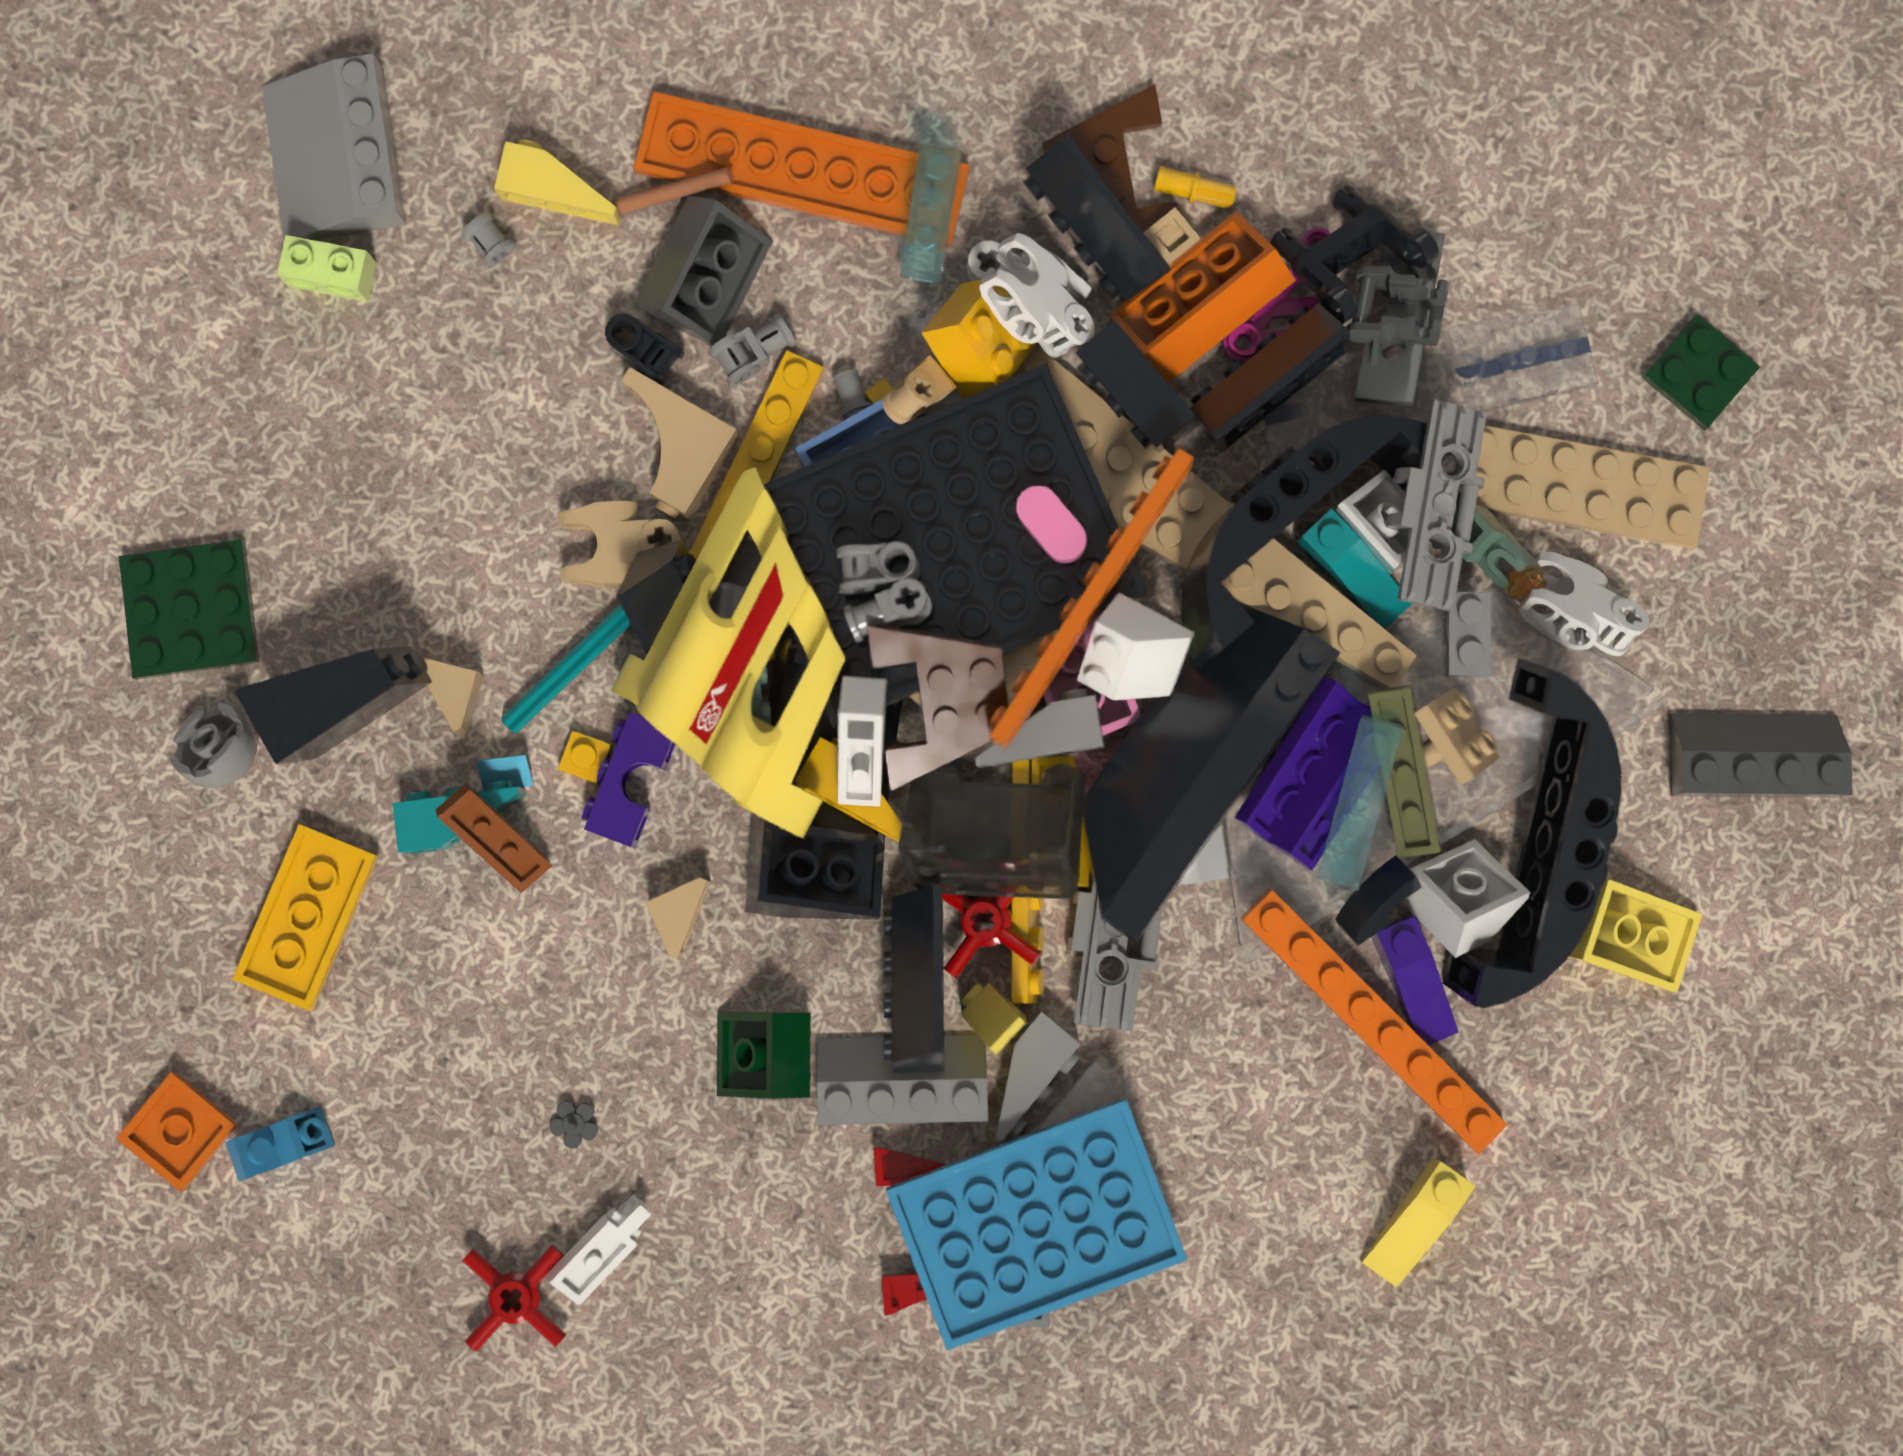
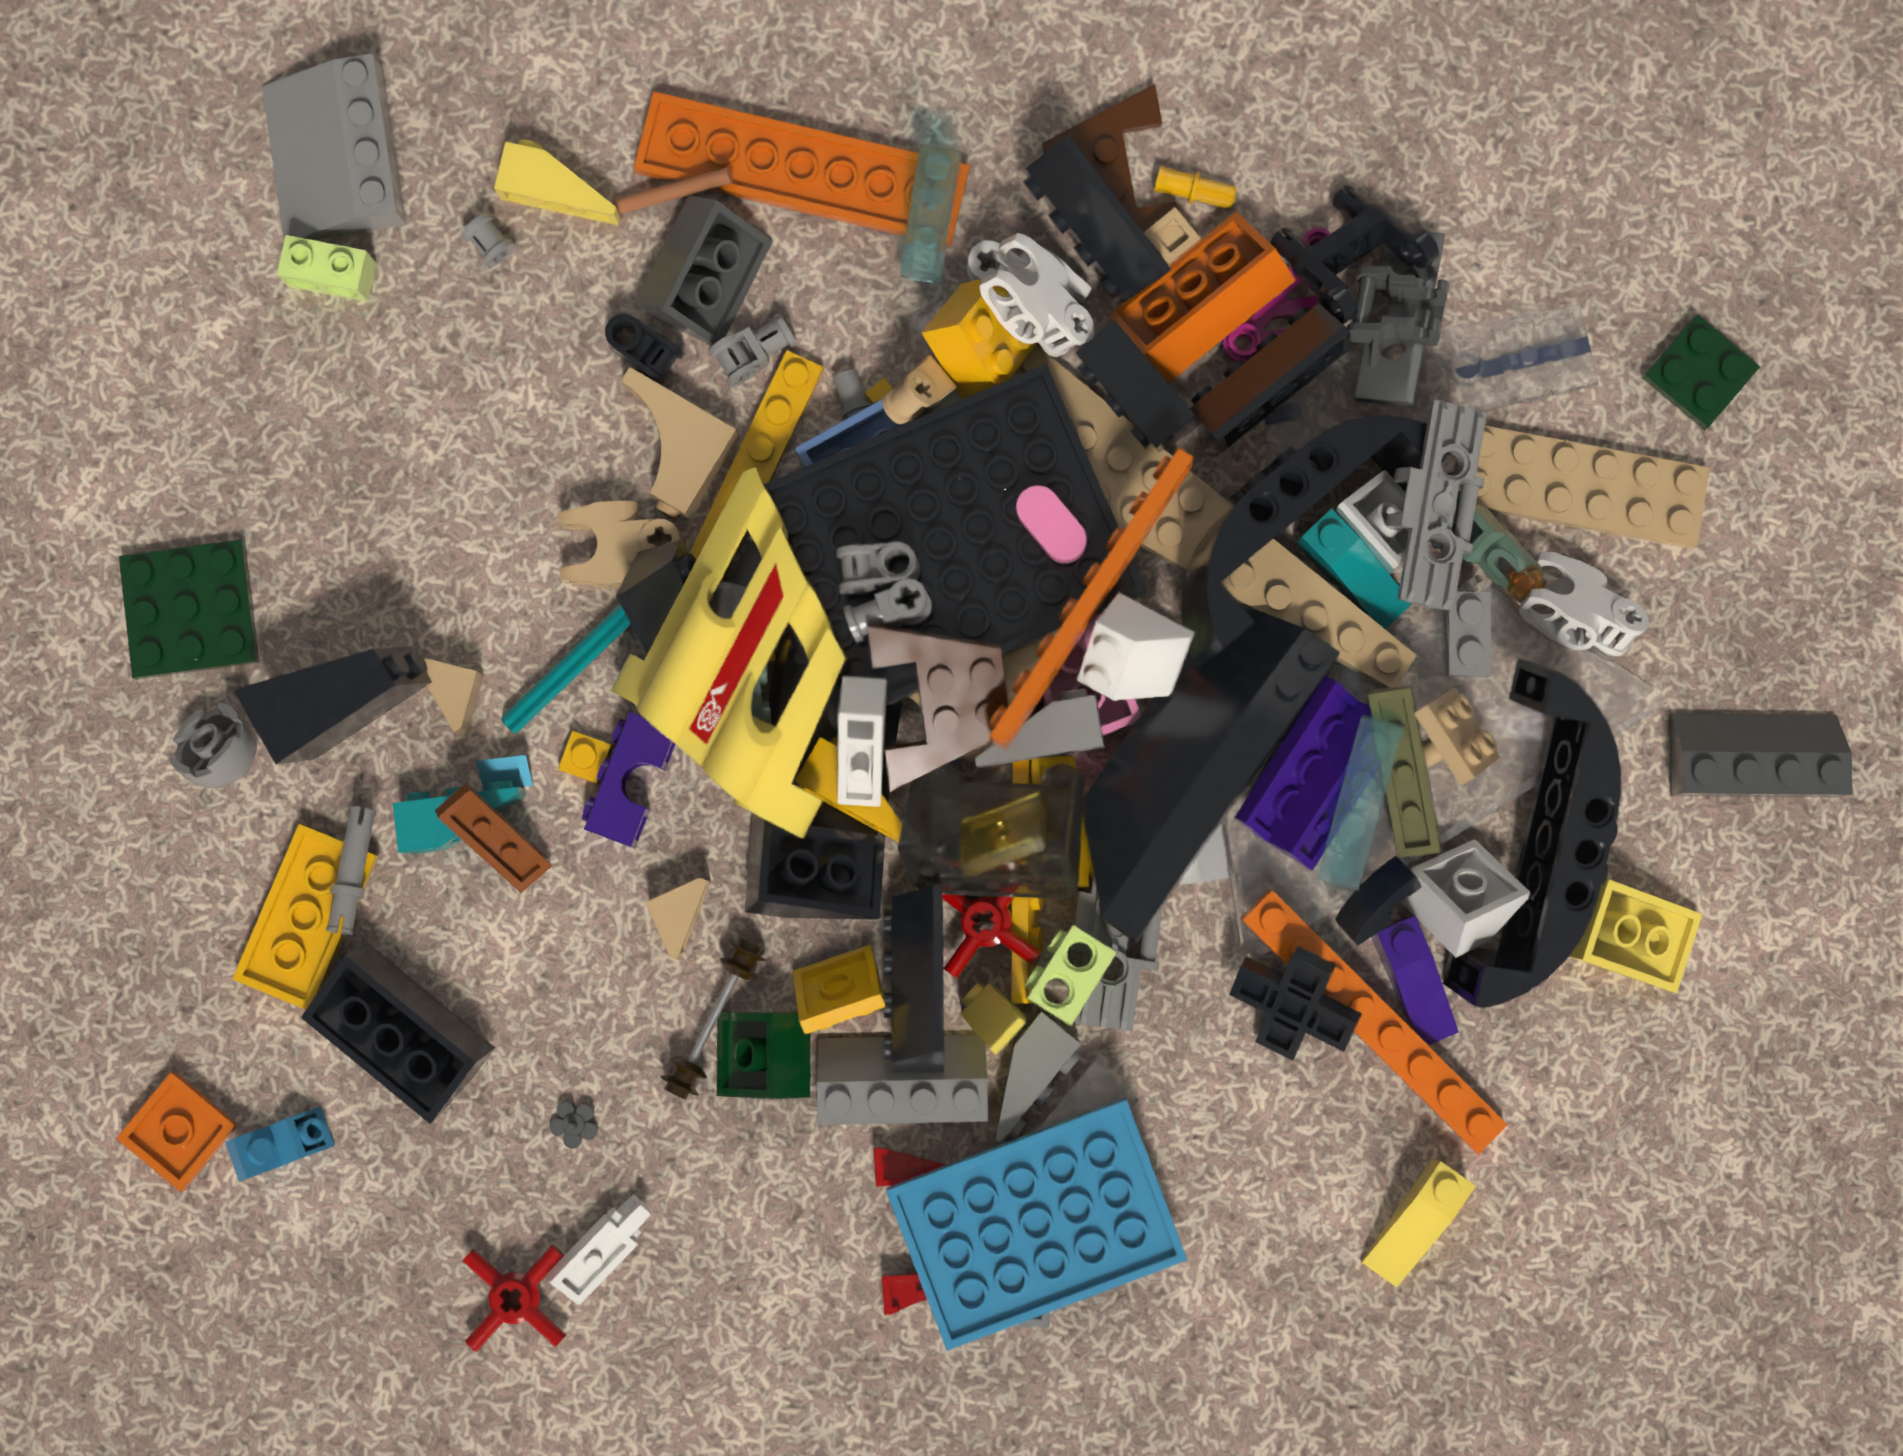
(351, 871): none -> light grey pin
(397, 1032): none -> black slope
(687, 1070): none -> dark brown axle
(838, 989): none -> yellow plate
(1002, 834): none -> clear yellow tile
(1078, 980): none -> yellowish green brick
(1295, 1003): none -> black plate

